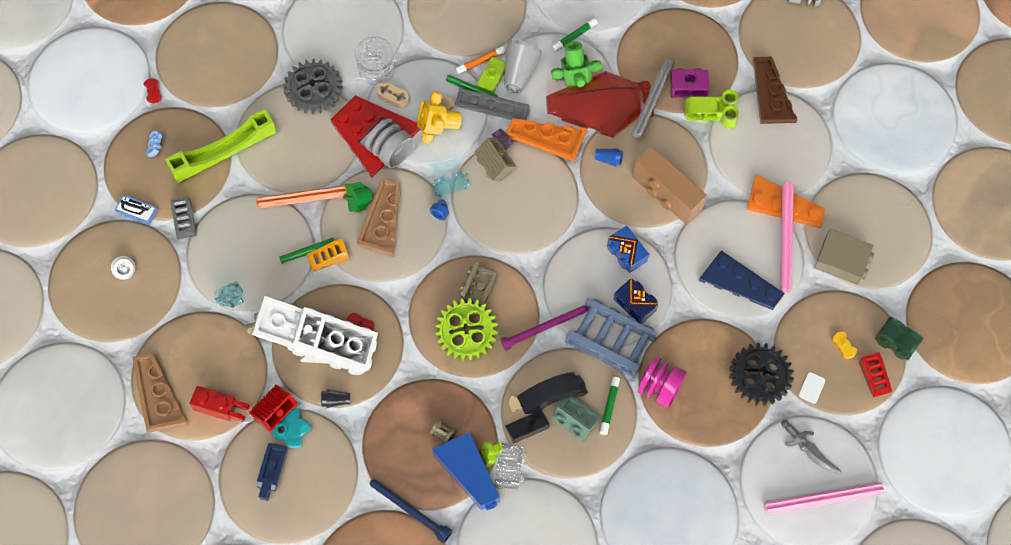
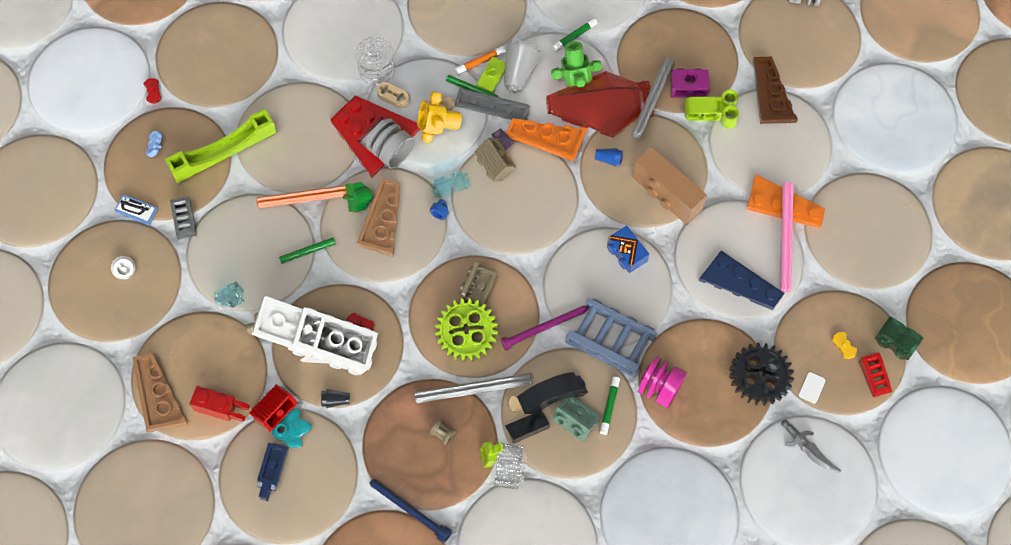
(310, 73): dark grey gear -> none
(337, 258): light orange slope -> none
(467, 468): blue slope -> none
(472, 388): none -> light grey axle
(636, 301): clear blue brick -> none
(823, 498): bright pink axle -> none
(844, 257): dark tan brick -> none

